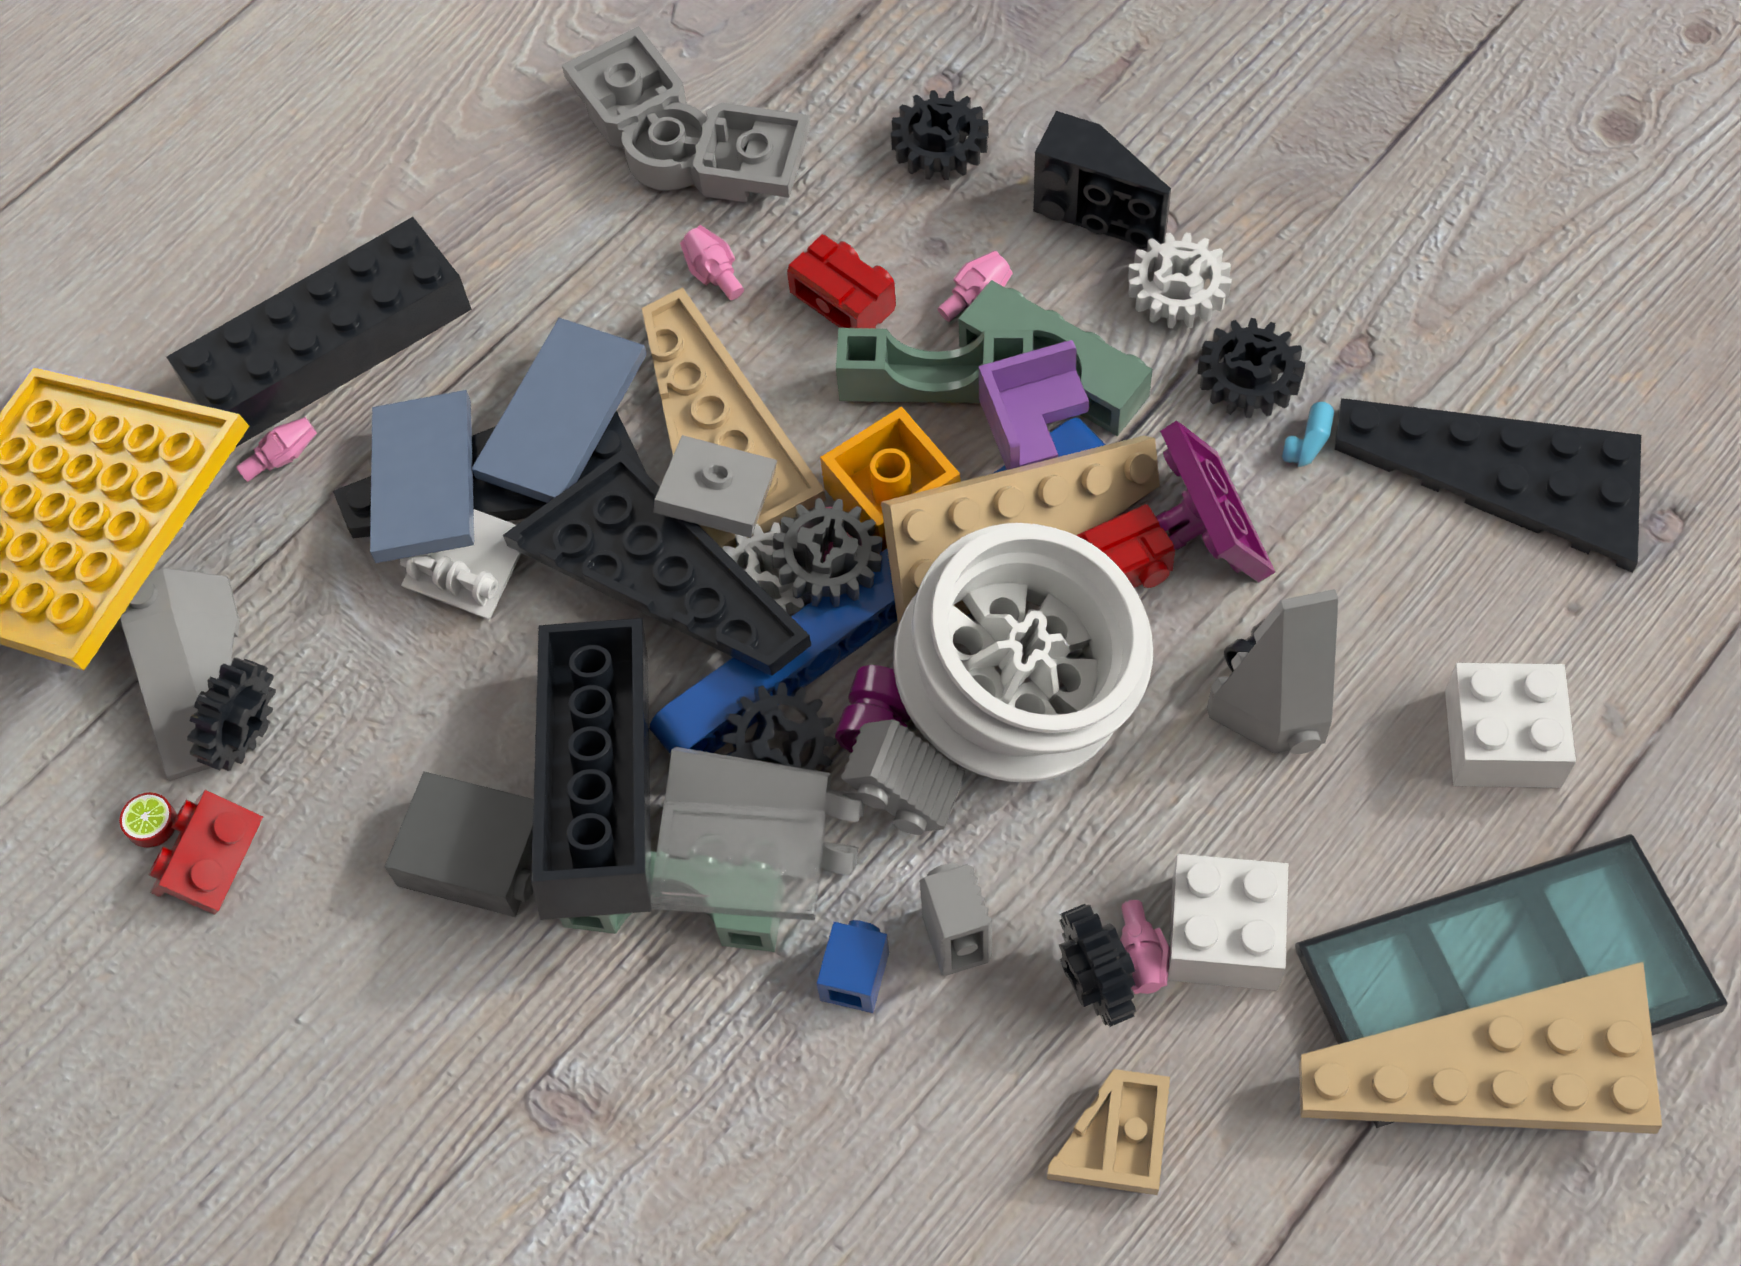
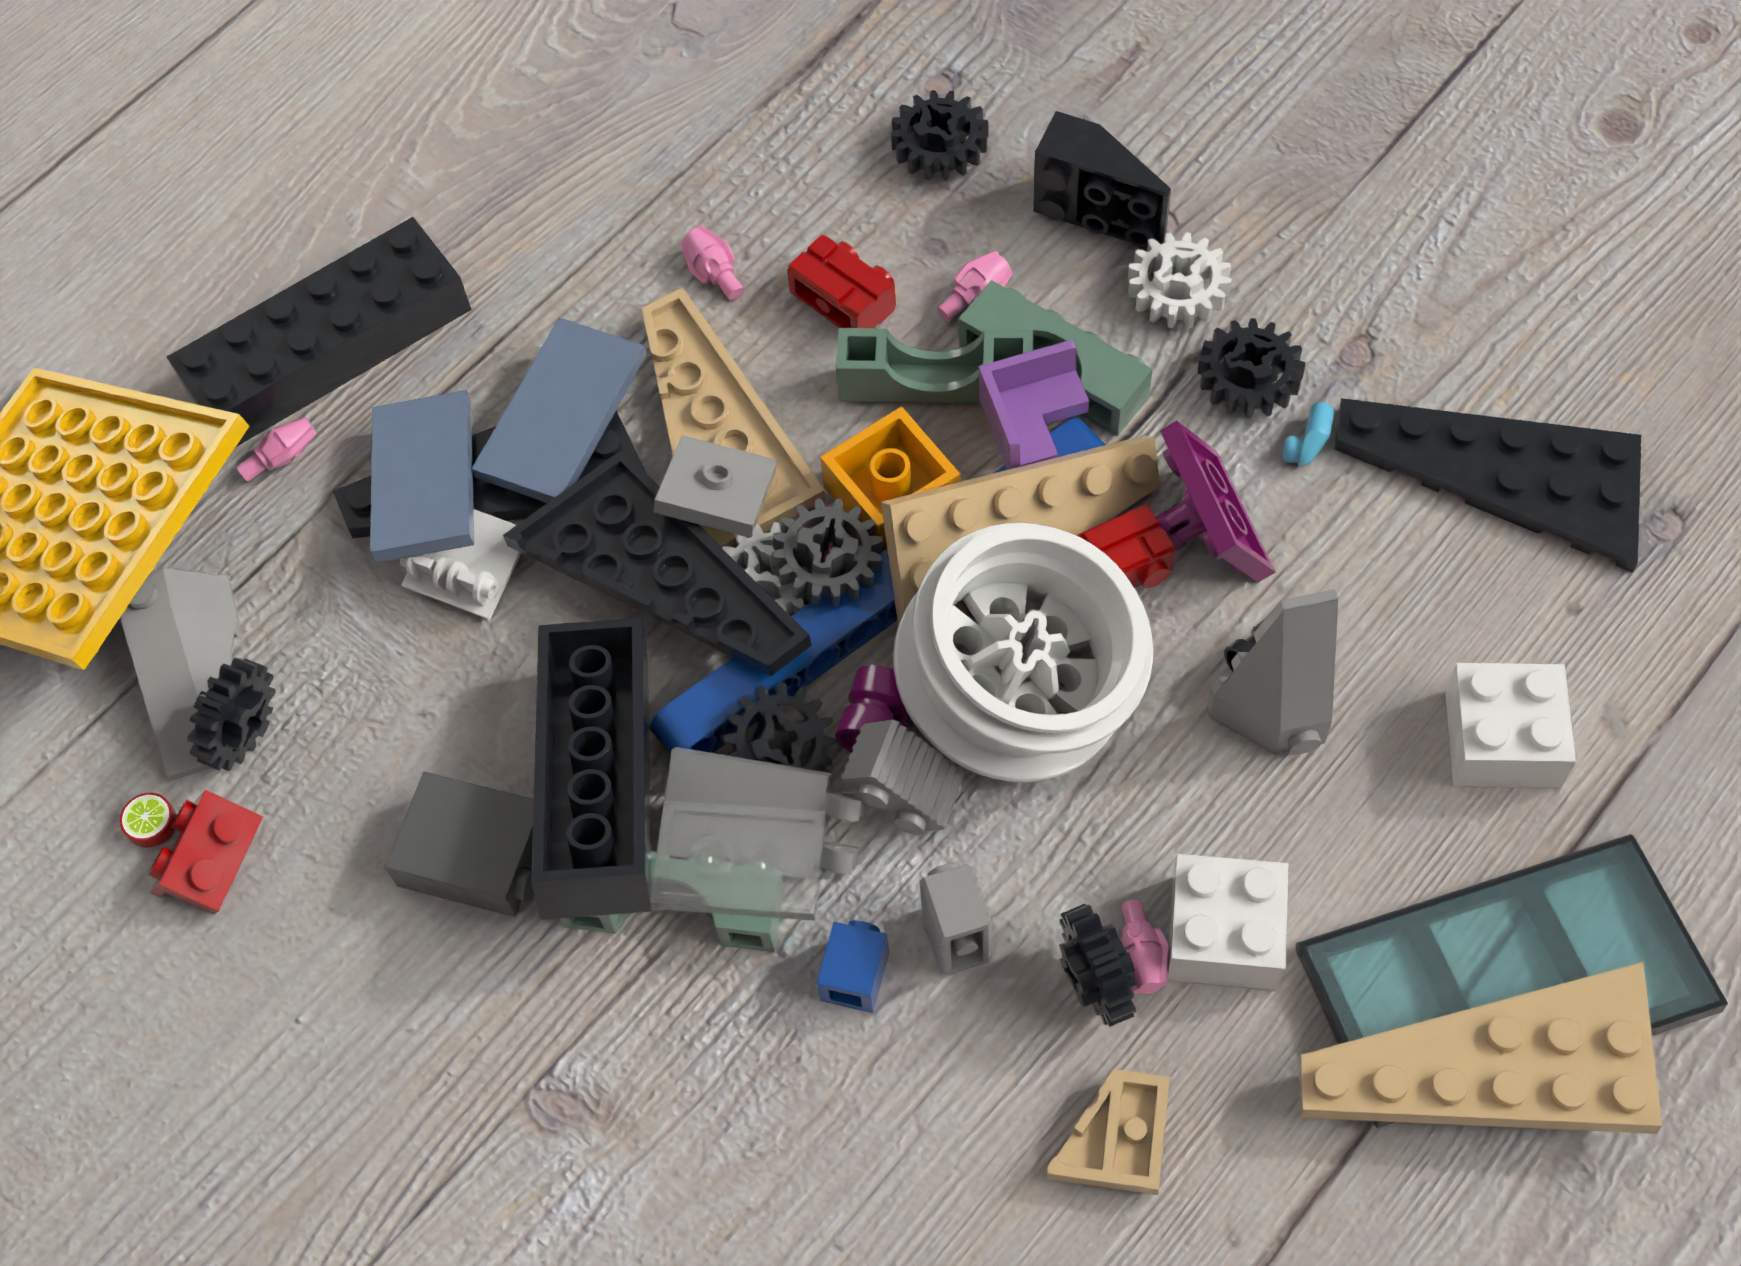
(670, 144): light grey plate -> none

